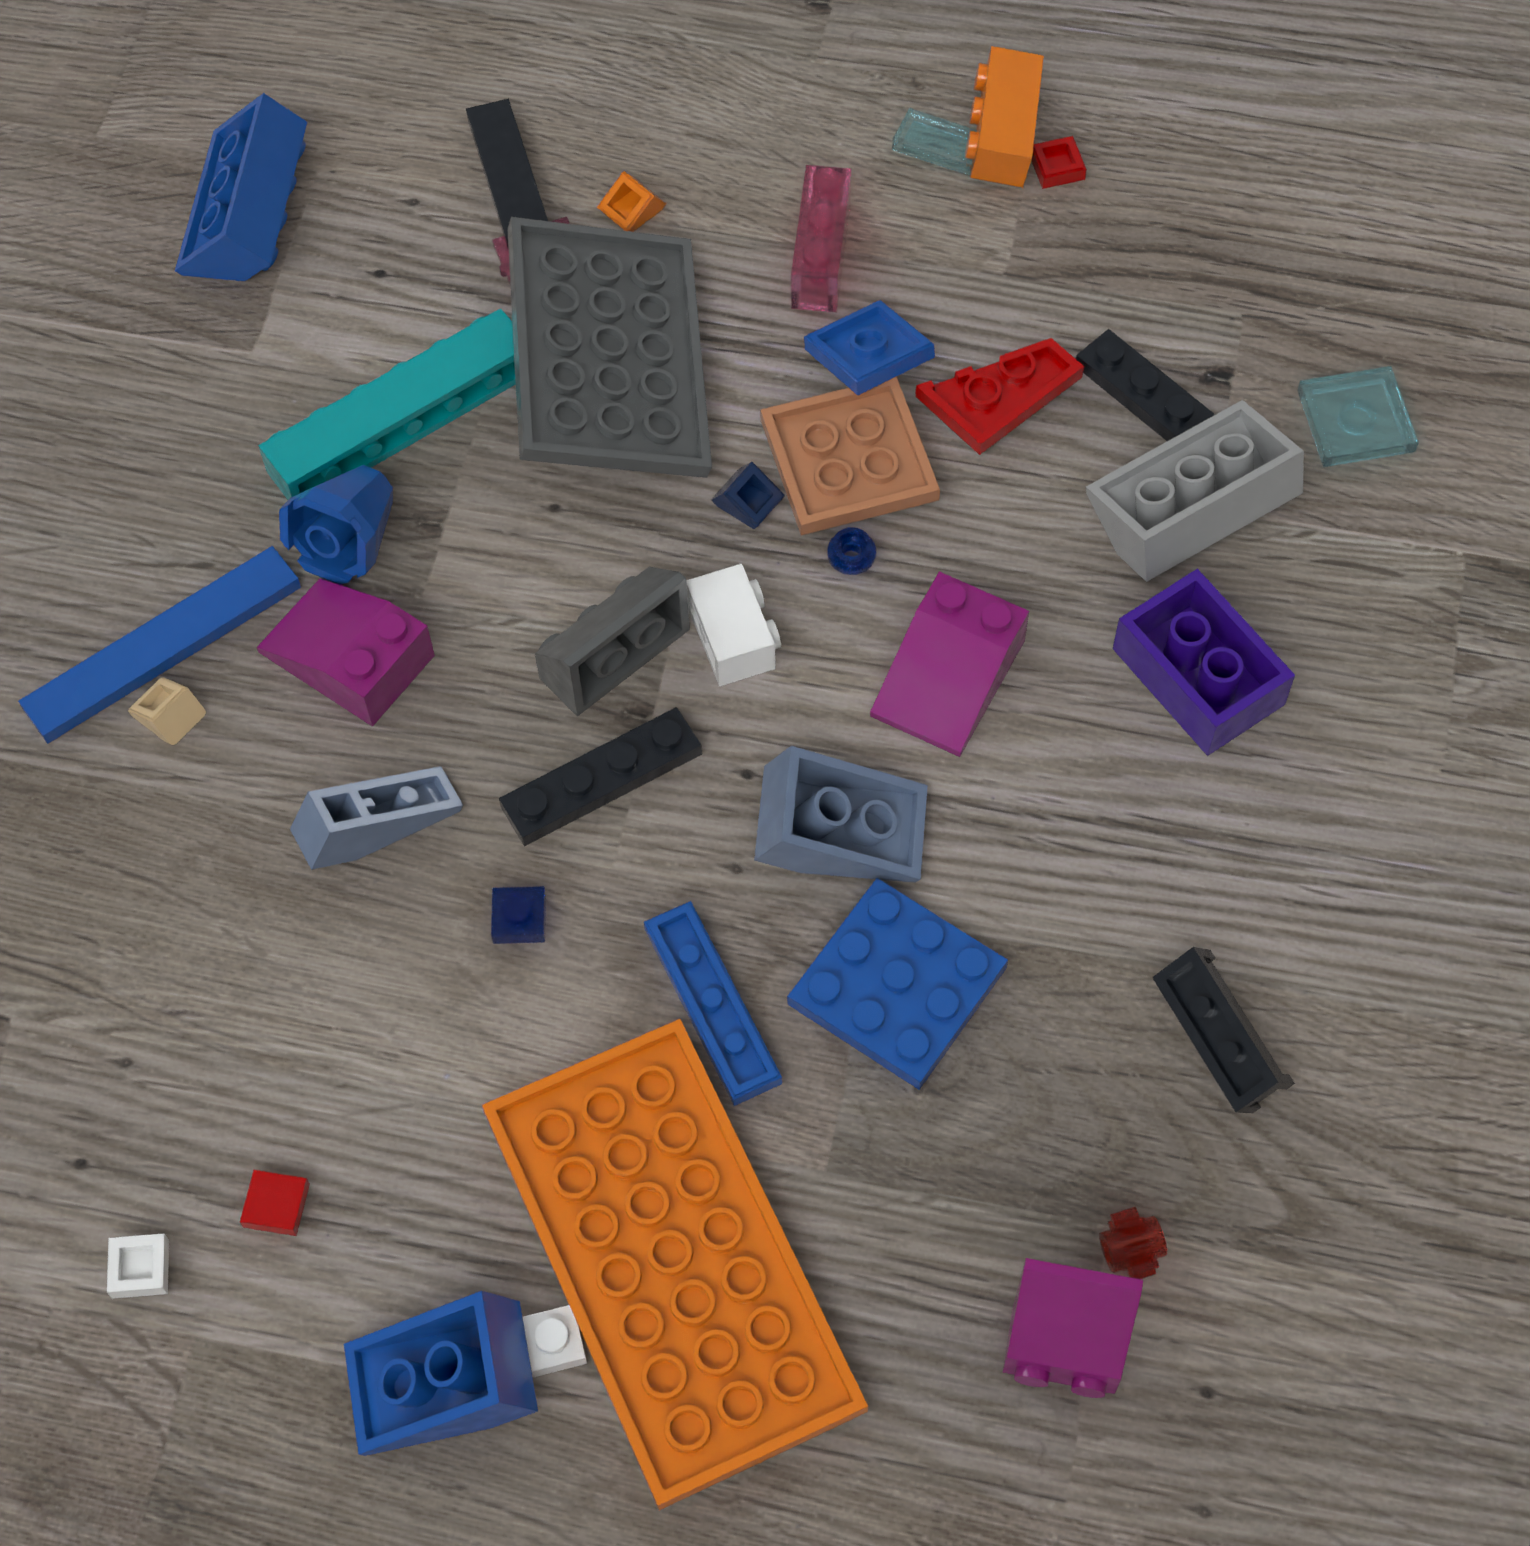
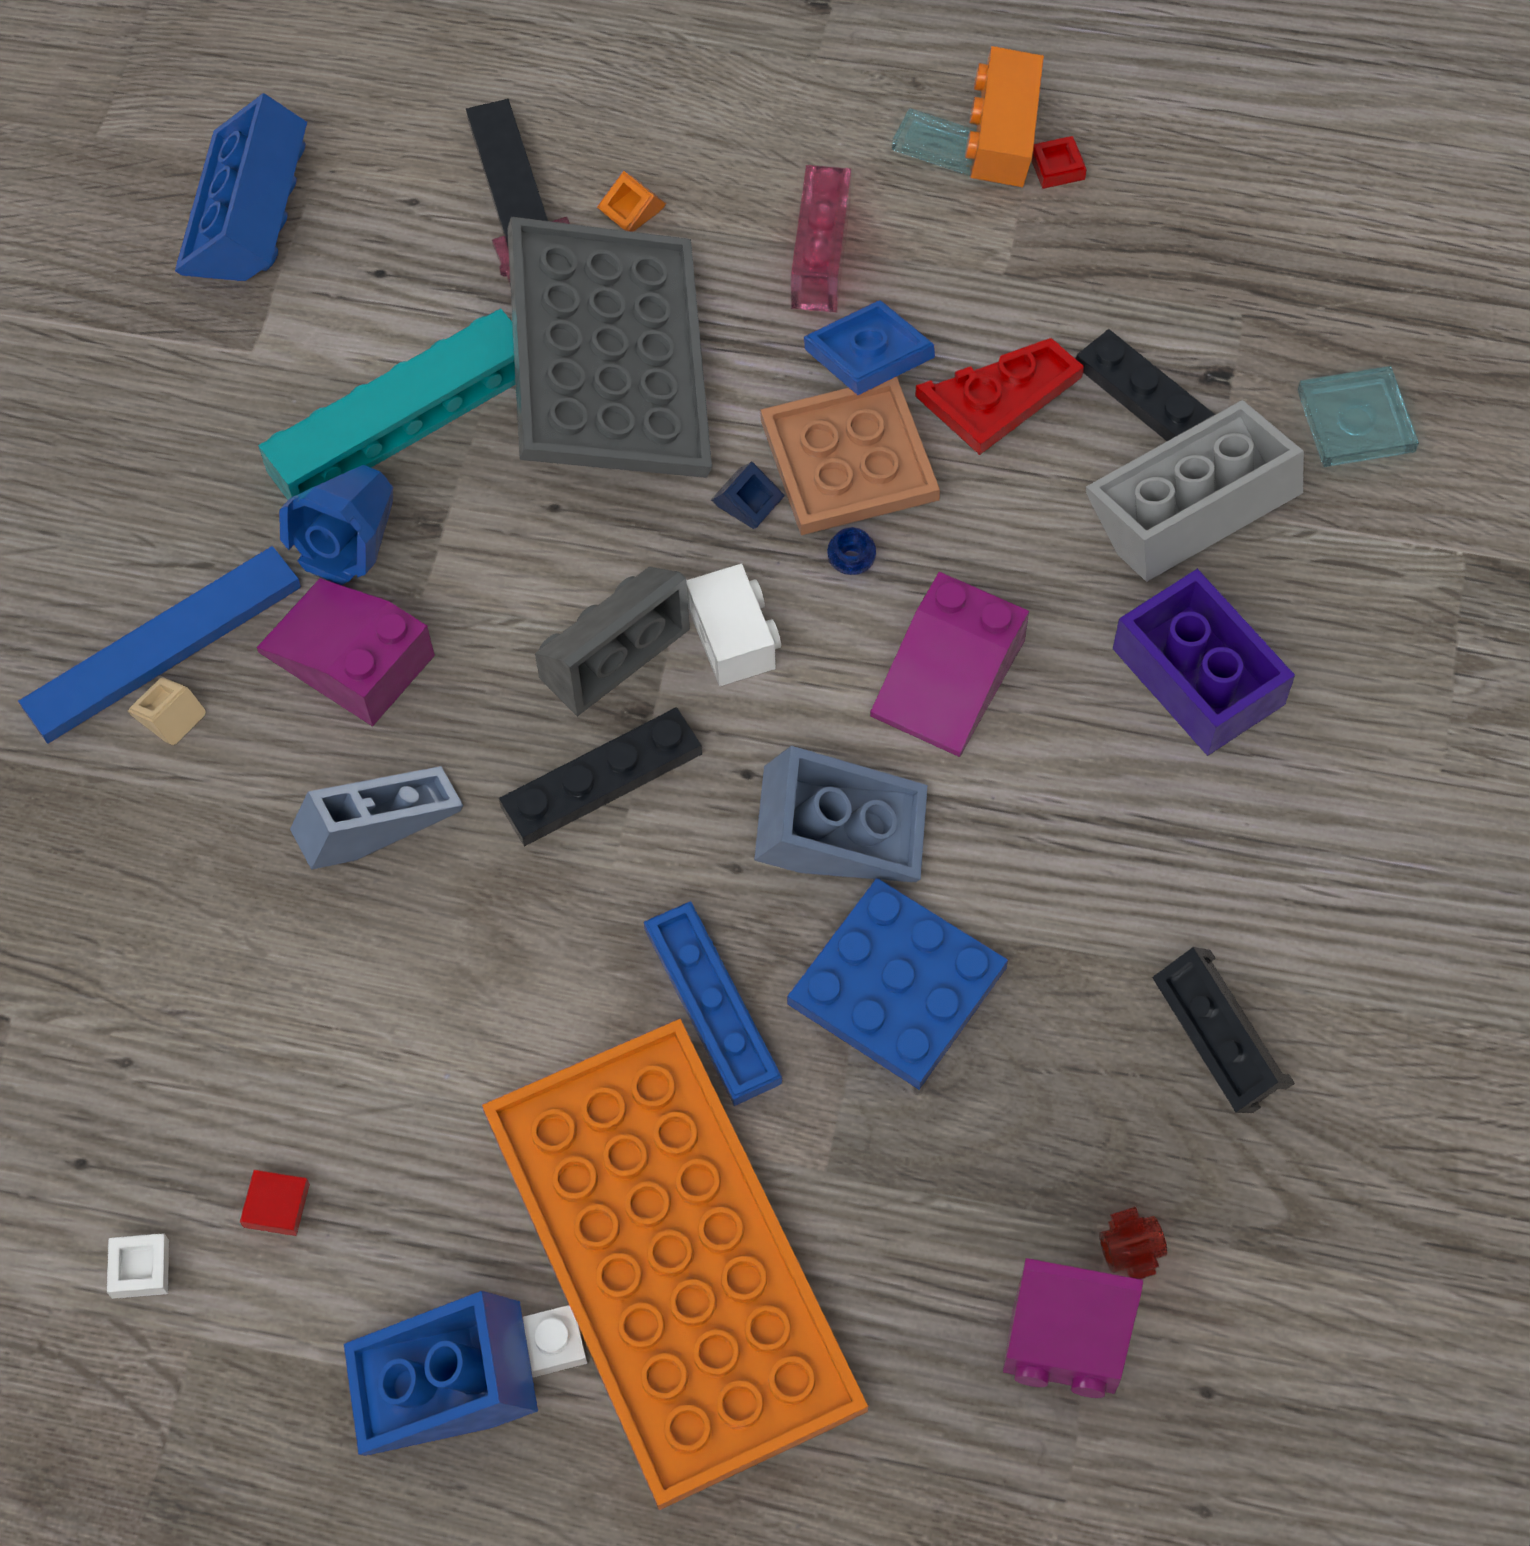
(518, 915): clear blue plate -> none

